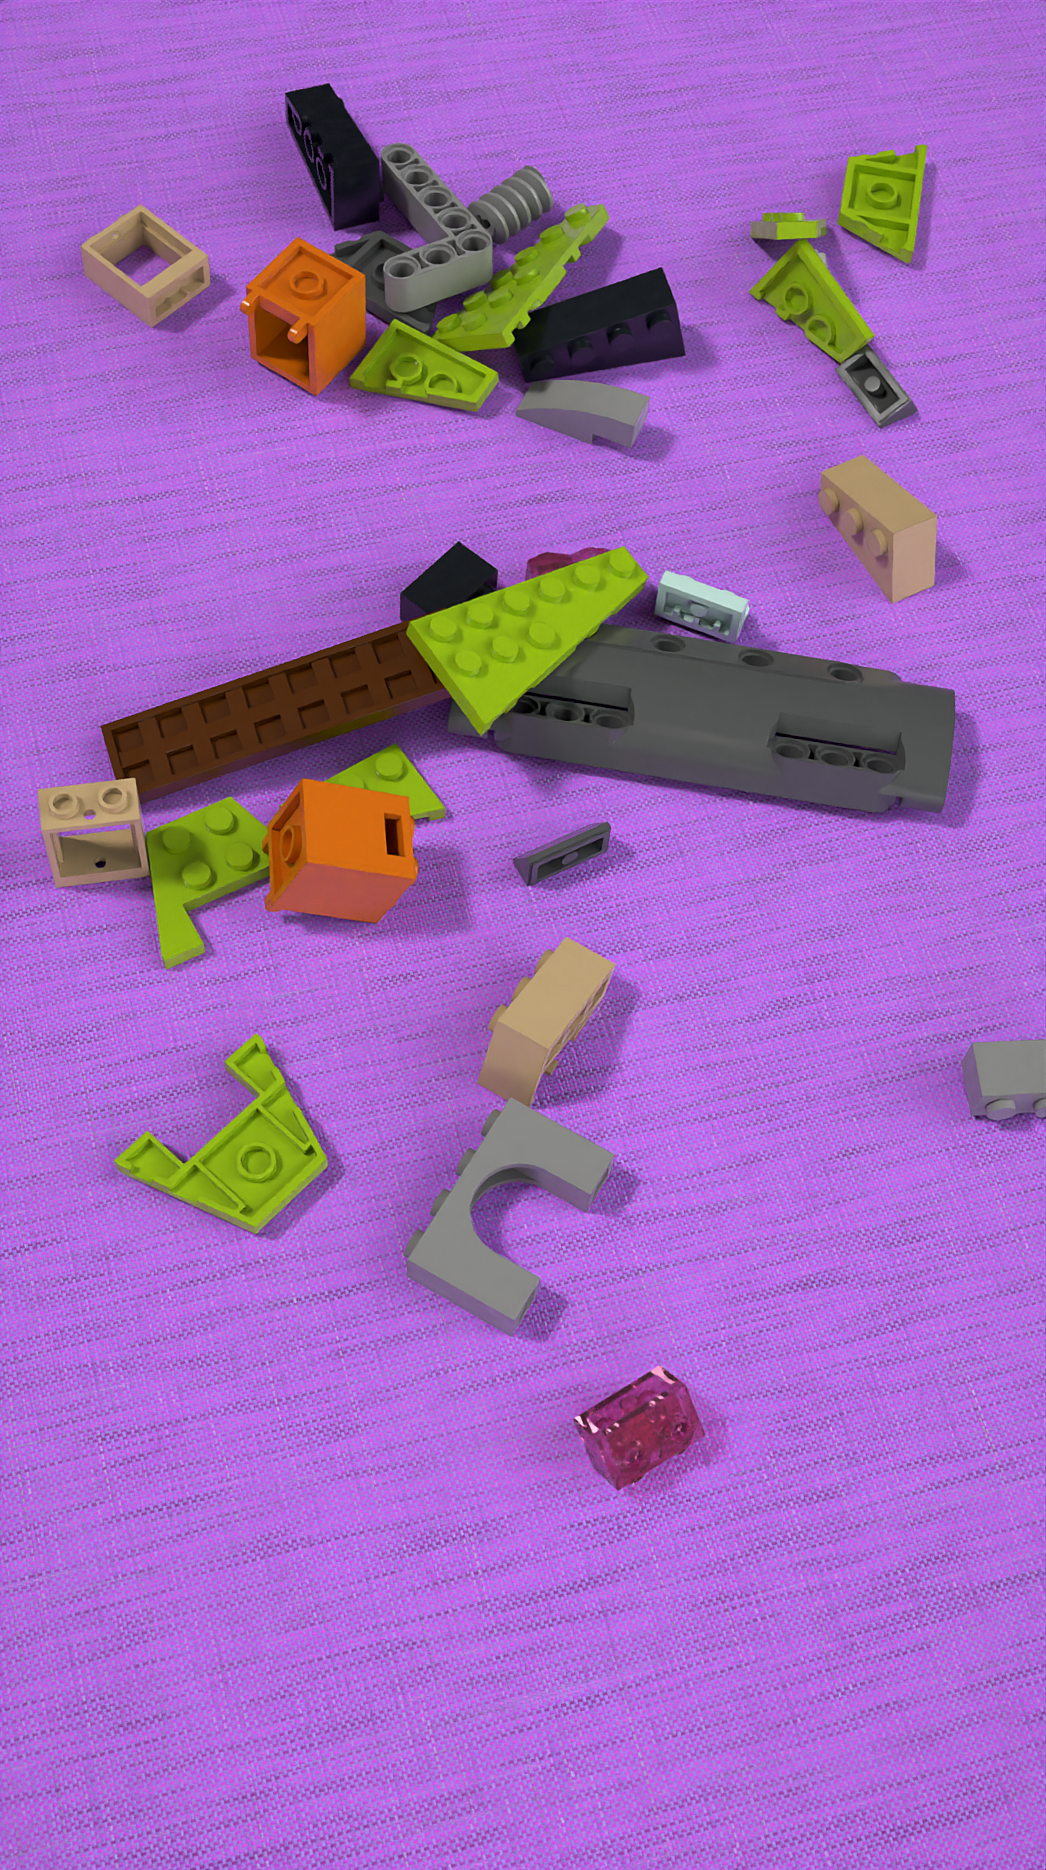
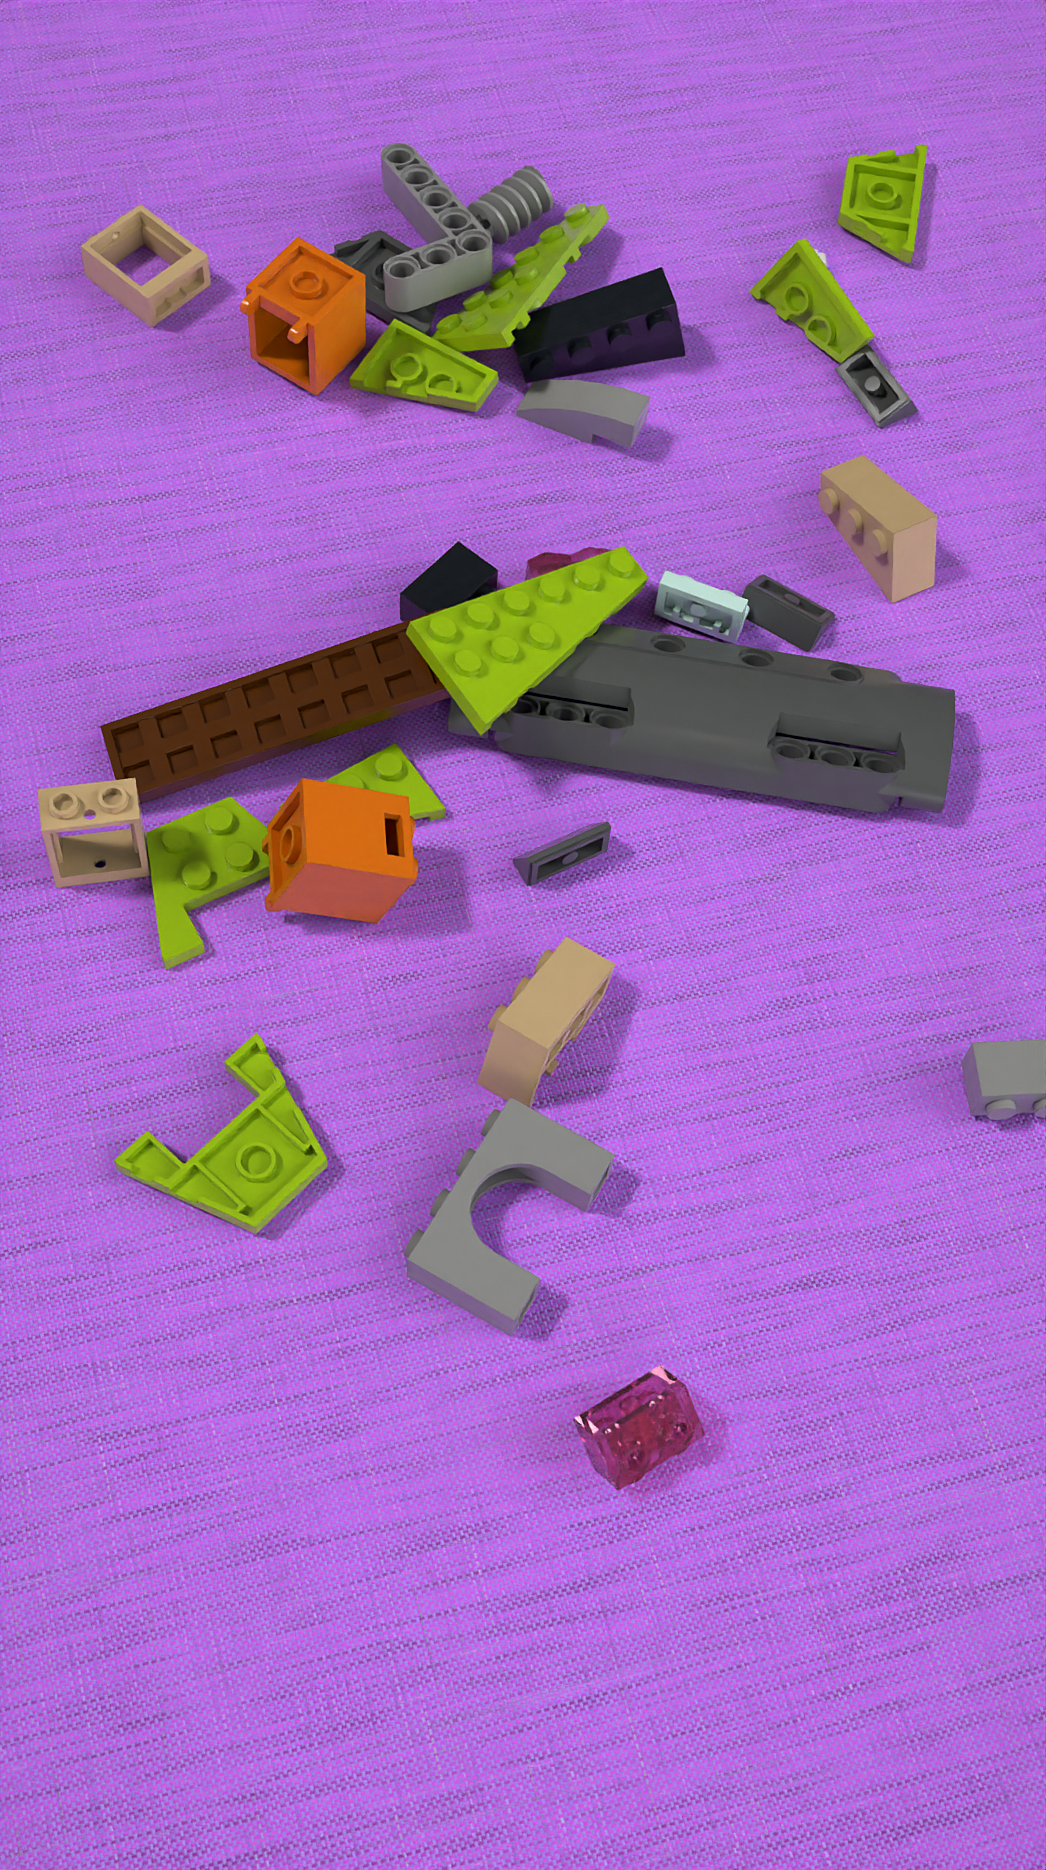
(335, 156): black wedge -> none
(786, 612): none -> dark grey slope
(787, 226): lime wing -> none

